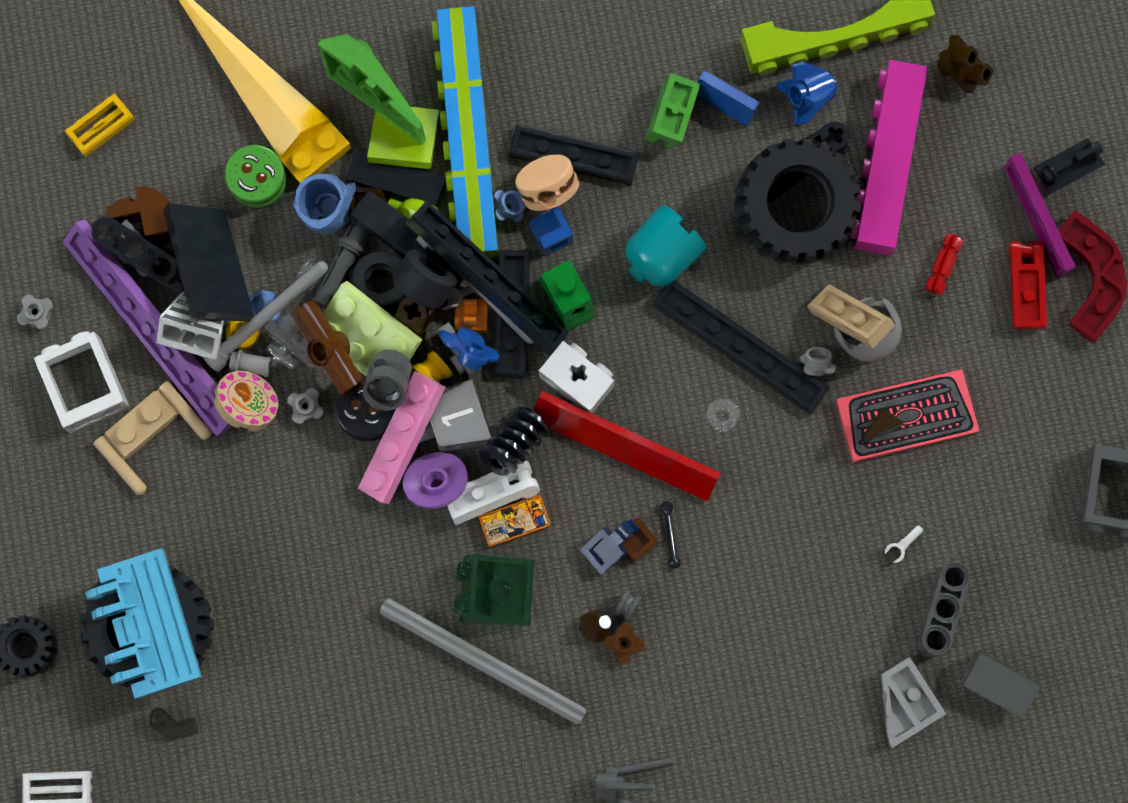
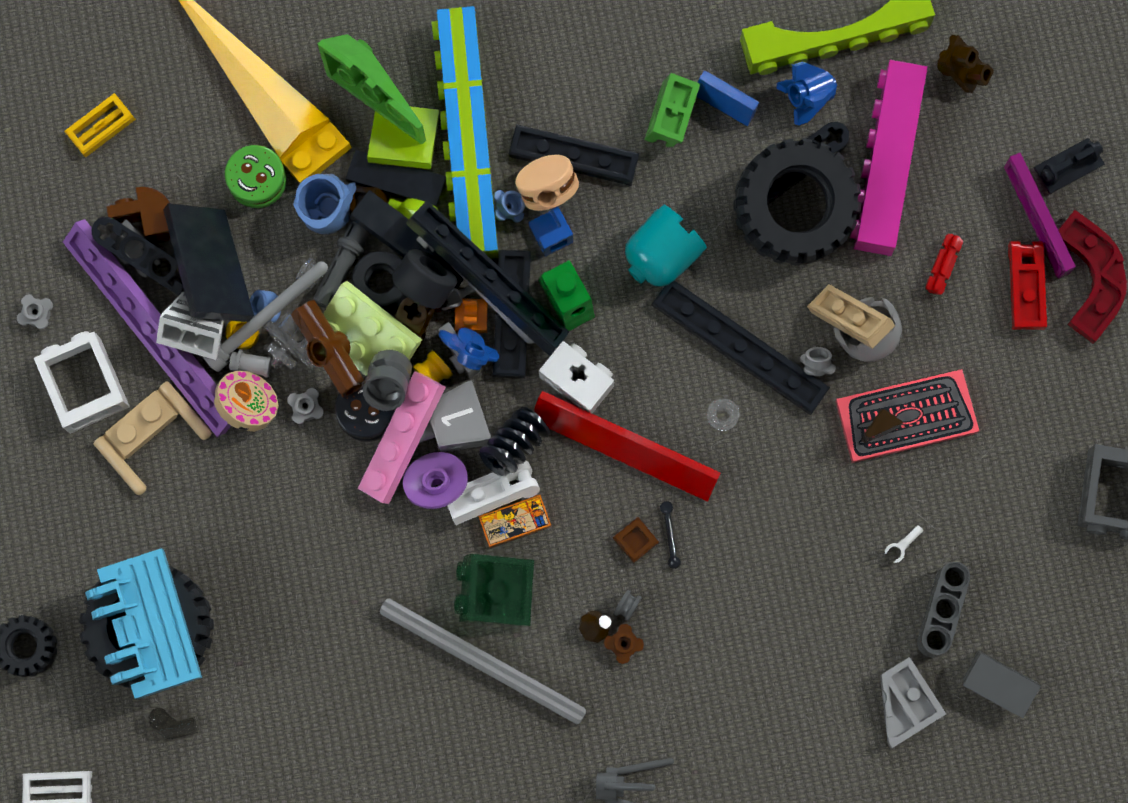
(606, 547): plate -> none

